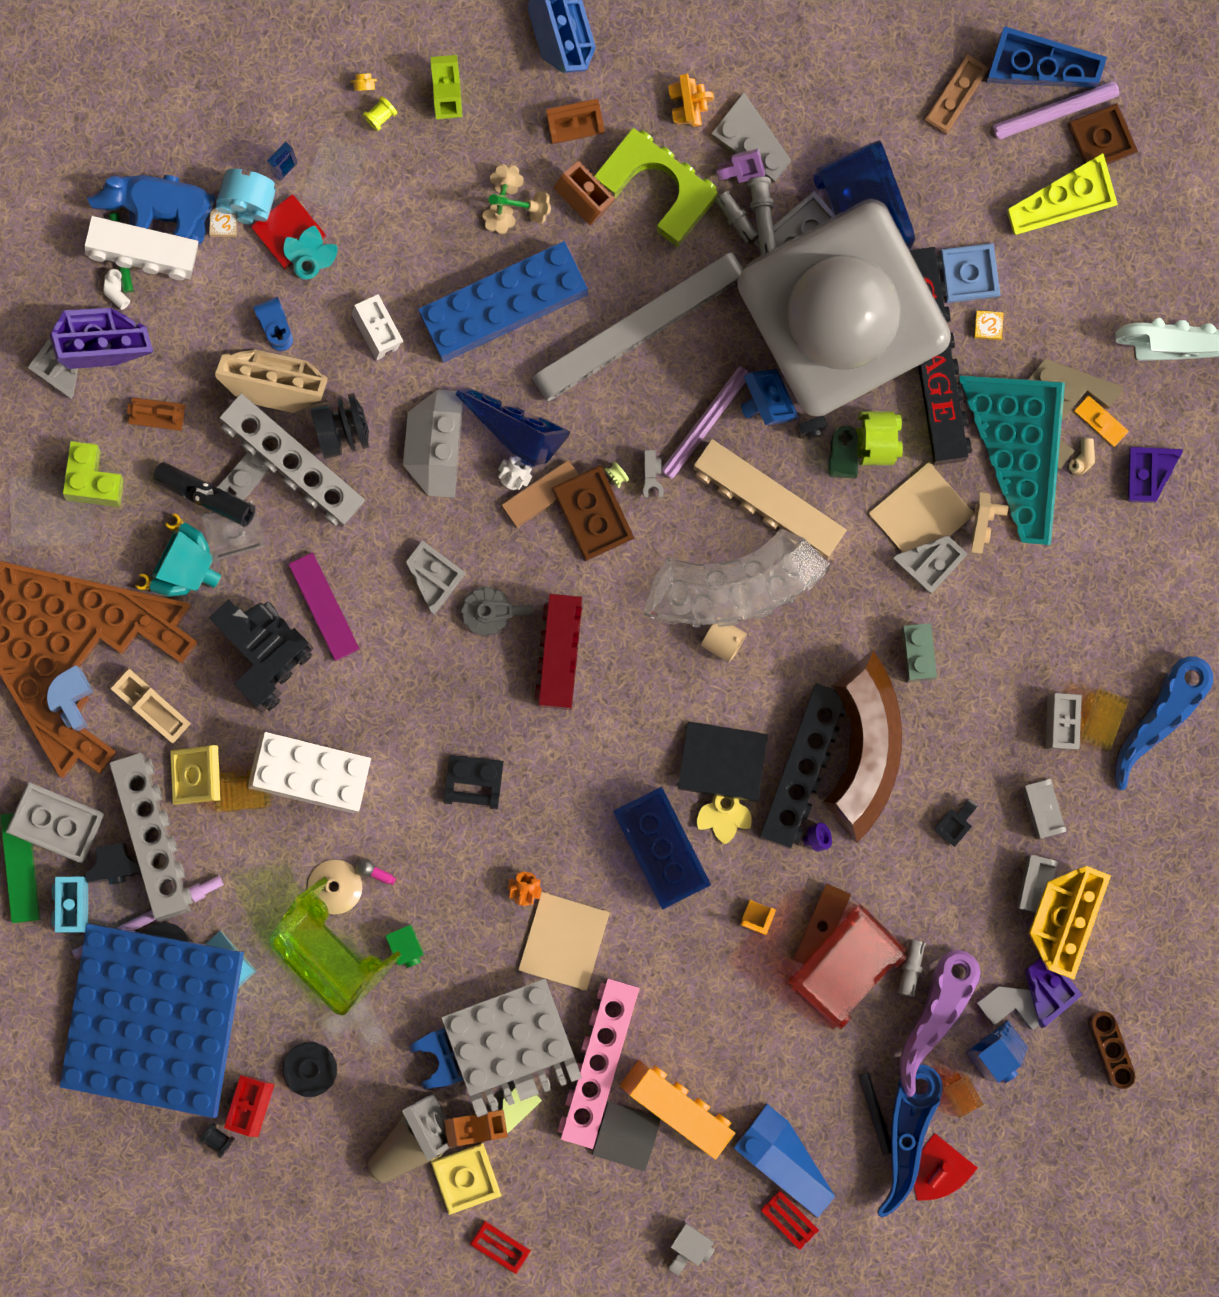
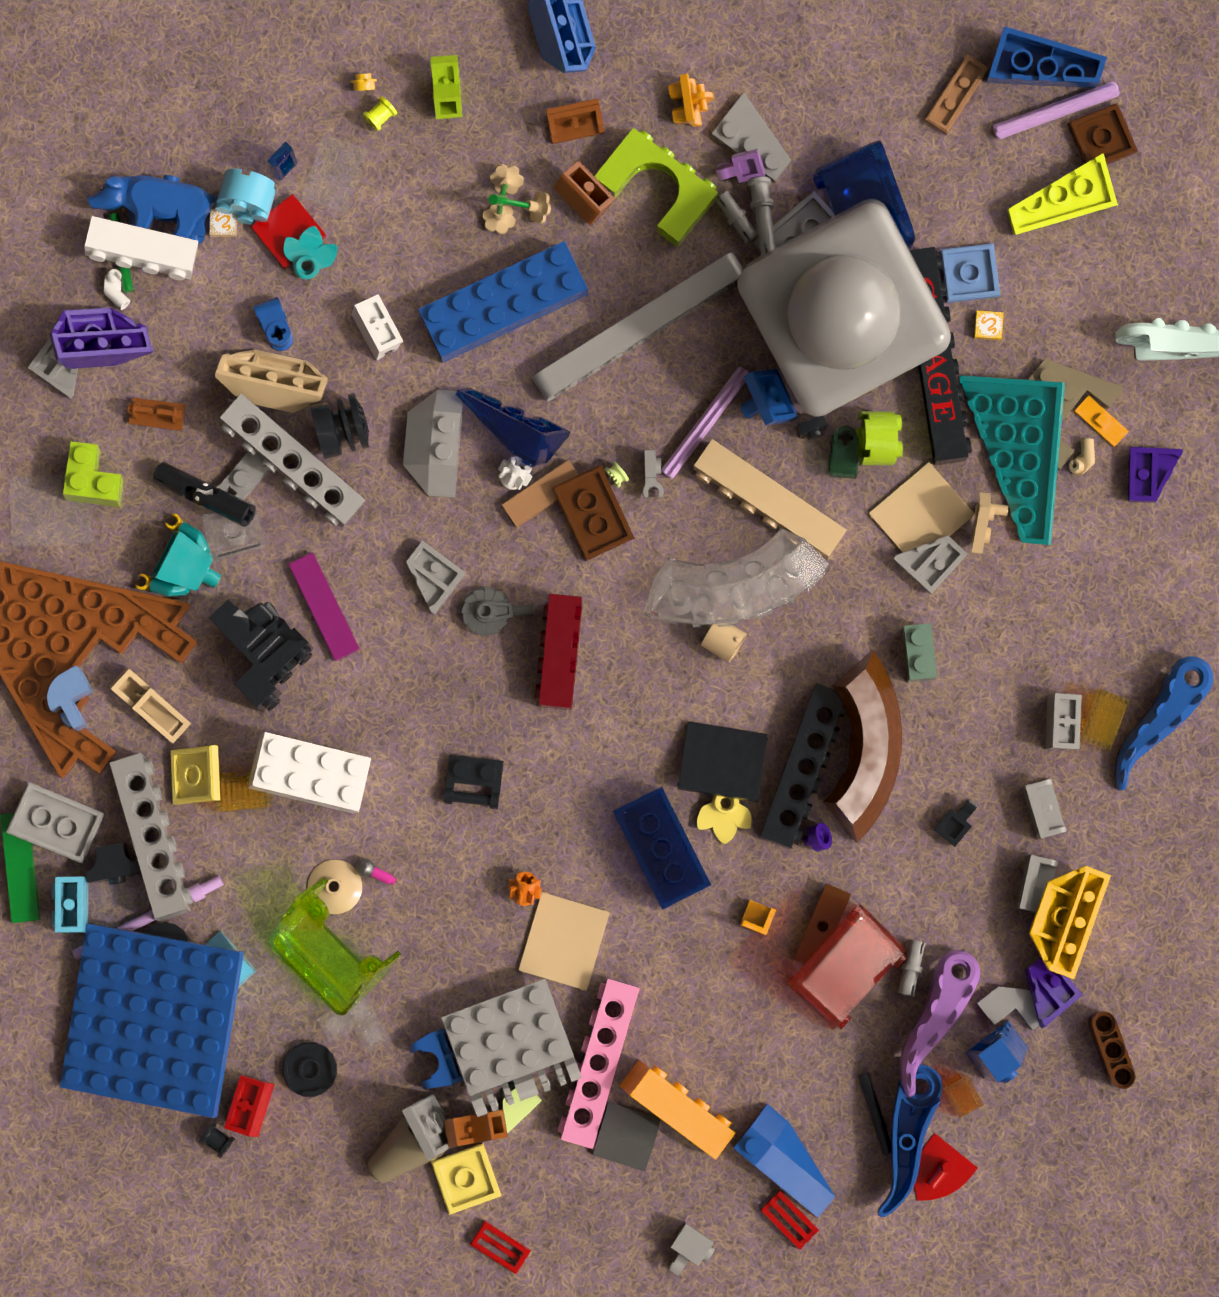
(407, 944): green brick -> none

